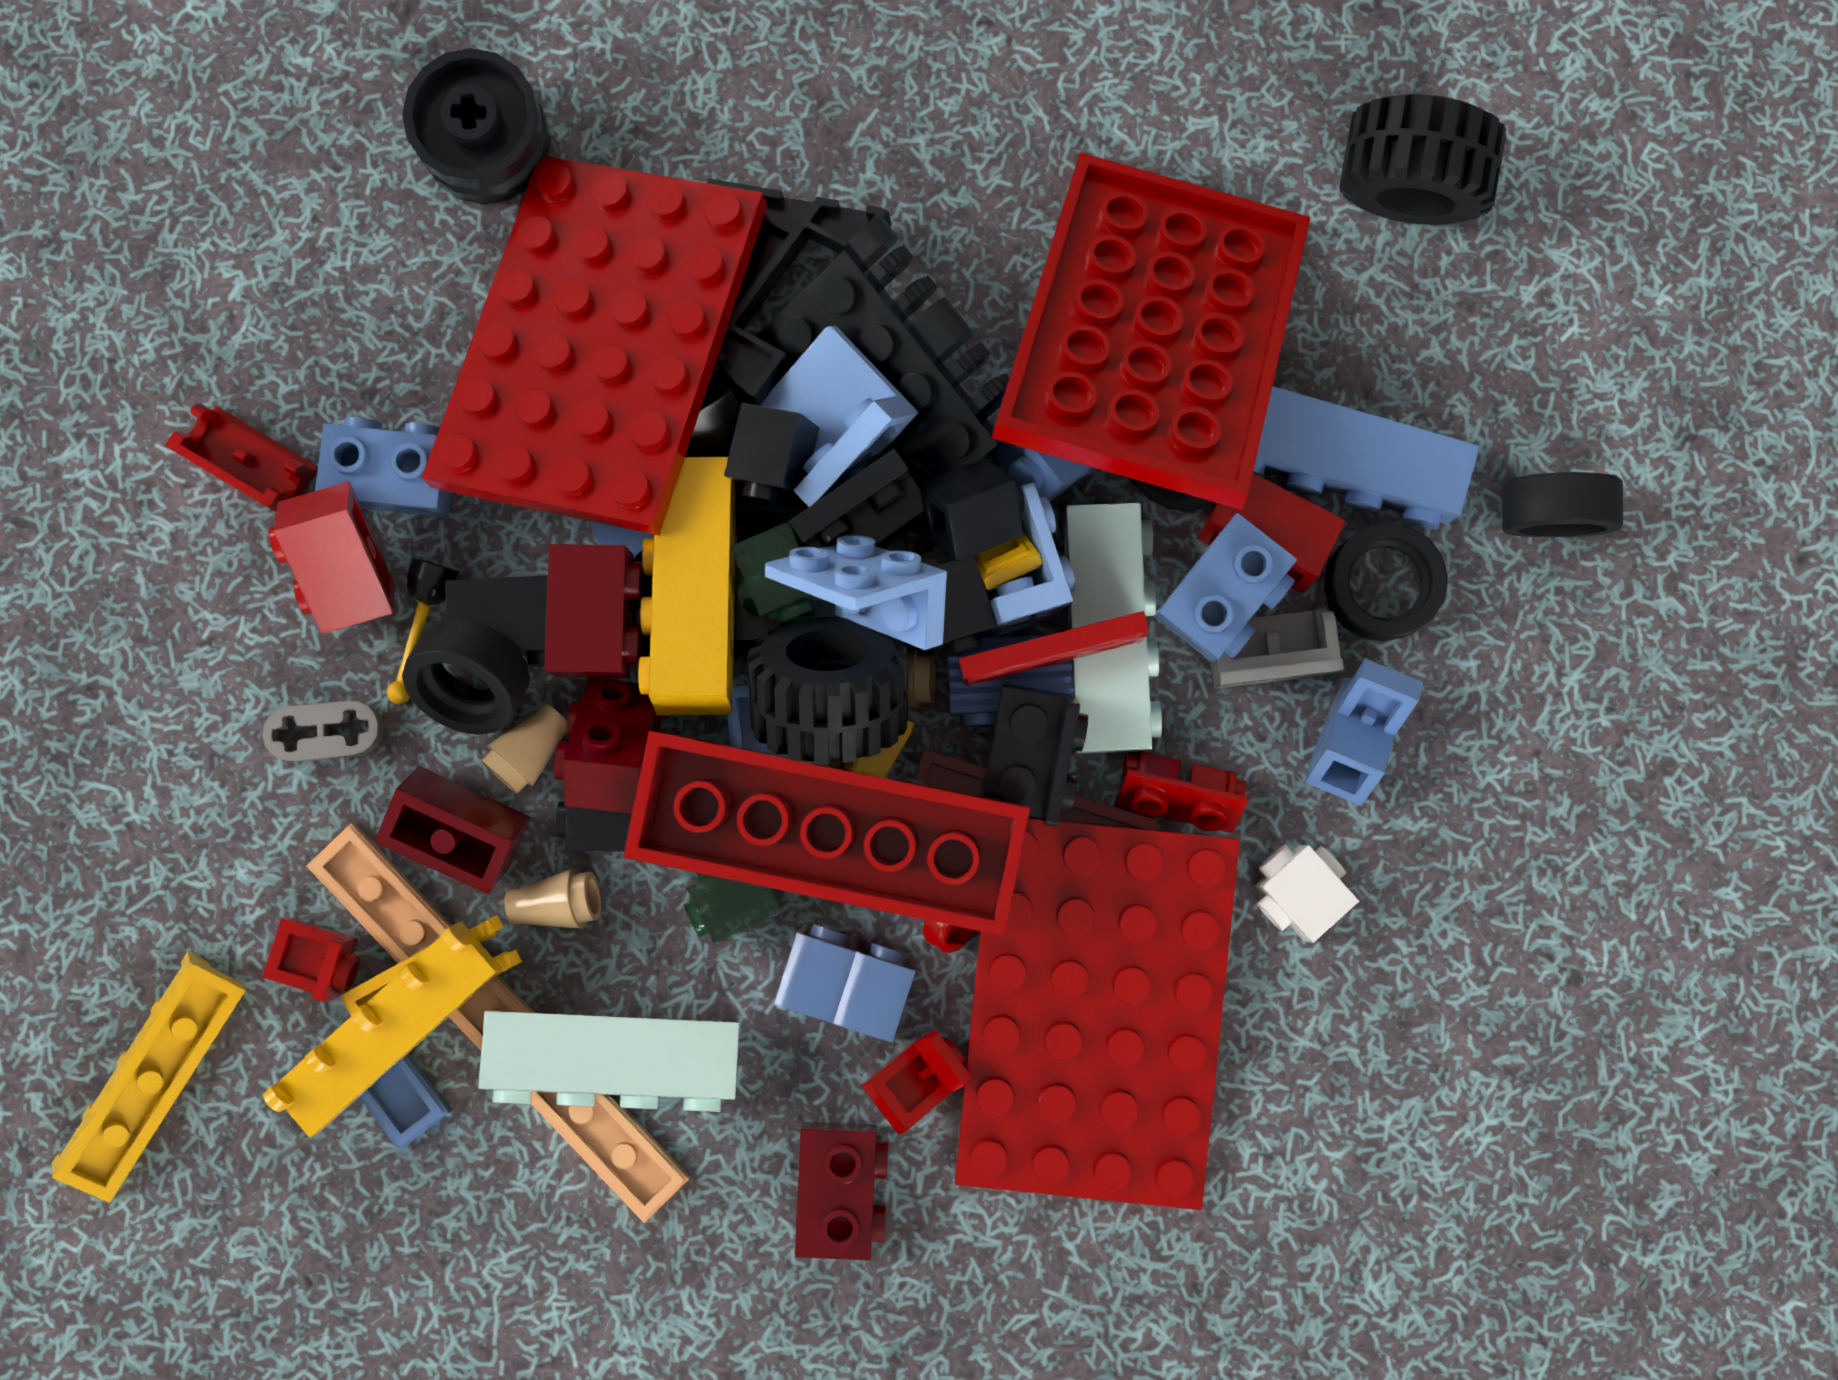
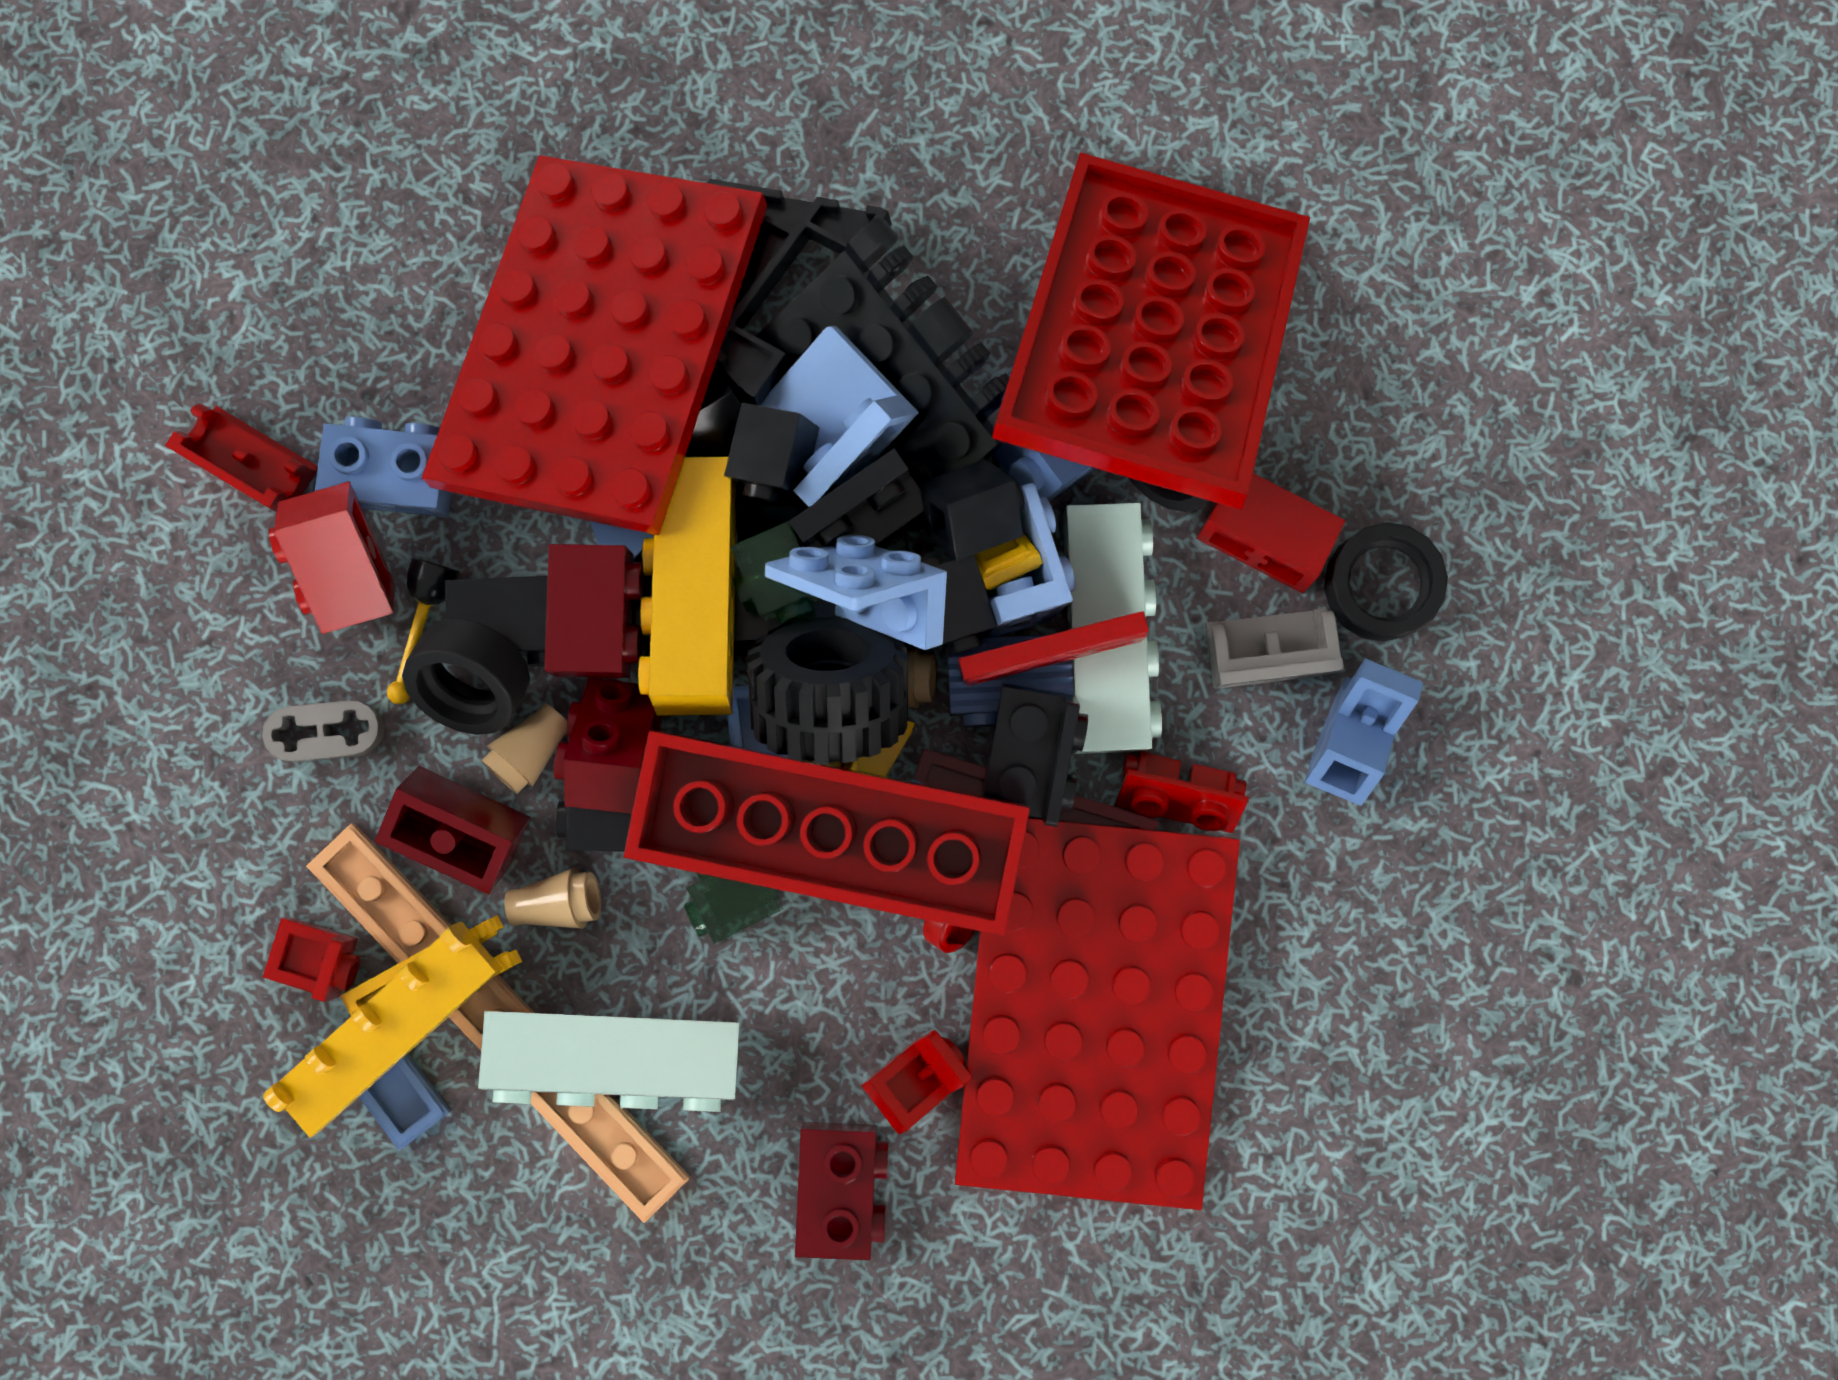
(148, 1079): yellow hinge -> none
(476, 125): black wheel -> none
(845, 984): medium blue brick -> none
(1226, 590): medium blue brick -> none
(1303, 891): white brick -> none
(1365, 459): medium blue brick -> none
(1423, 159): black tyre -> none
(1562, 505): black tyre -> none

